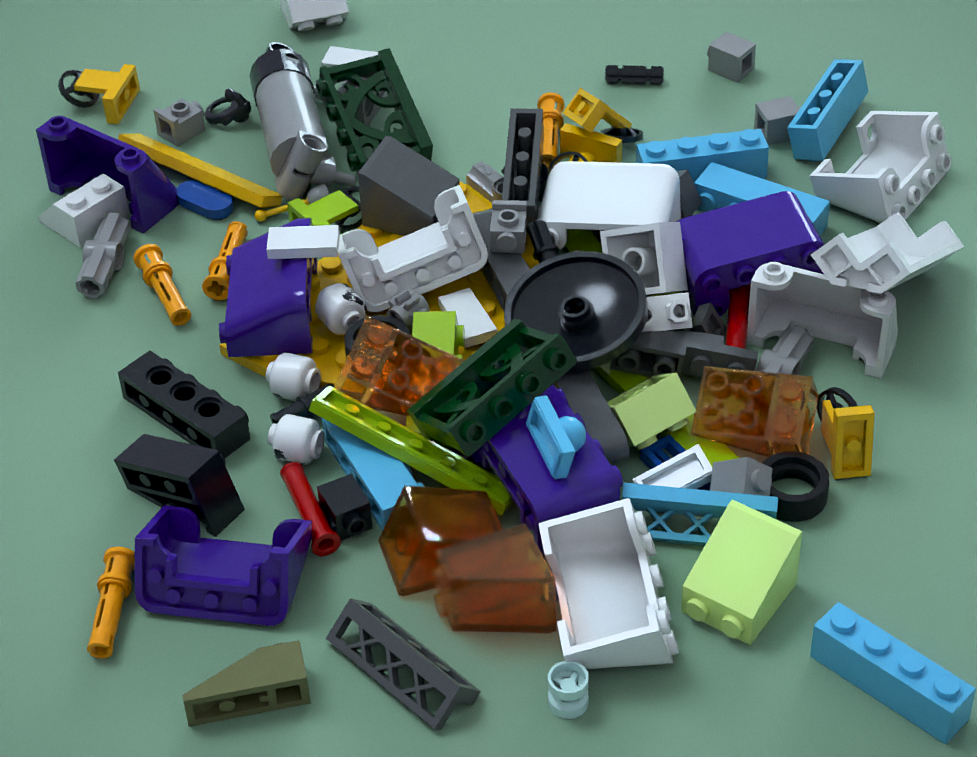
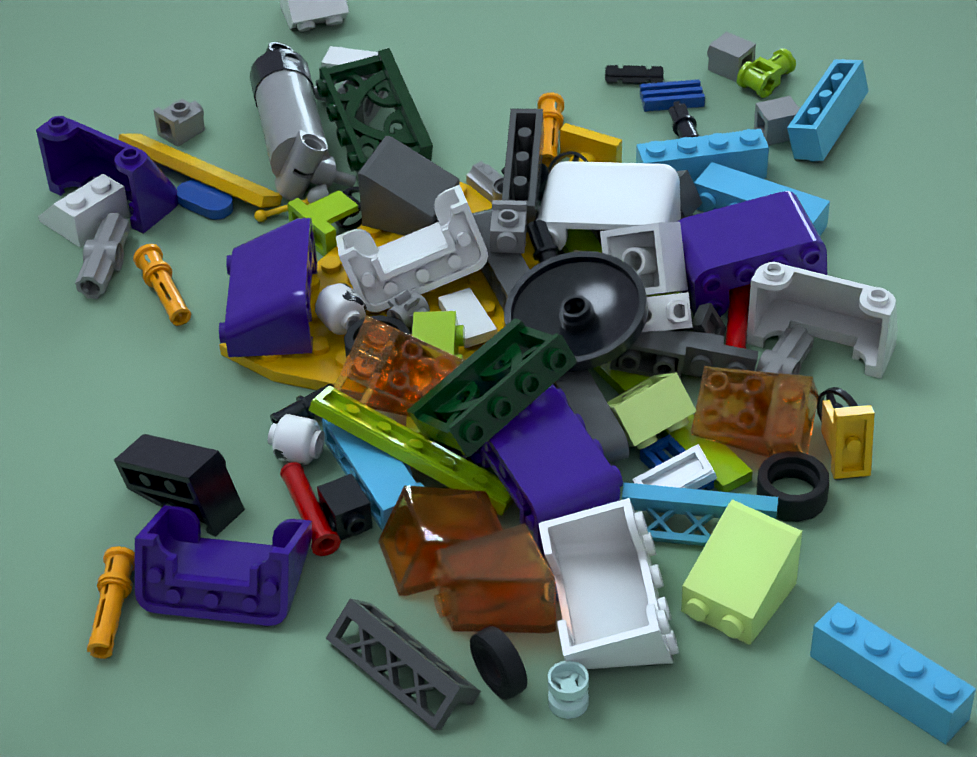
(118, 89): yellow piece -> none
(184, 404): black brick -> none
(217, 269): light orange pin -> none
(237, 111): black piece -> none
(256, 684): olive slope -> none
(293, 376): white head -> none
(303, 242): white tile -> none
(498, 662): none -> black tyre
(555, 436): medium azure tile -> none
(588, 111): yellow piece -> none
(663, 94): none -> blue tile
(683, 123): none -> black axle
(741, 476): light grey brick -> none
(765, 74): none -> lime connector
(885, 255): white panel -> none
(896, 167): white windscreen -> none

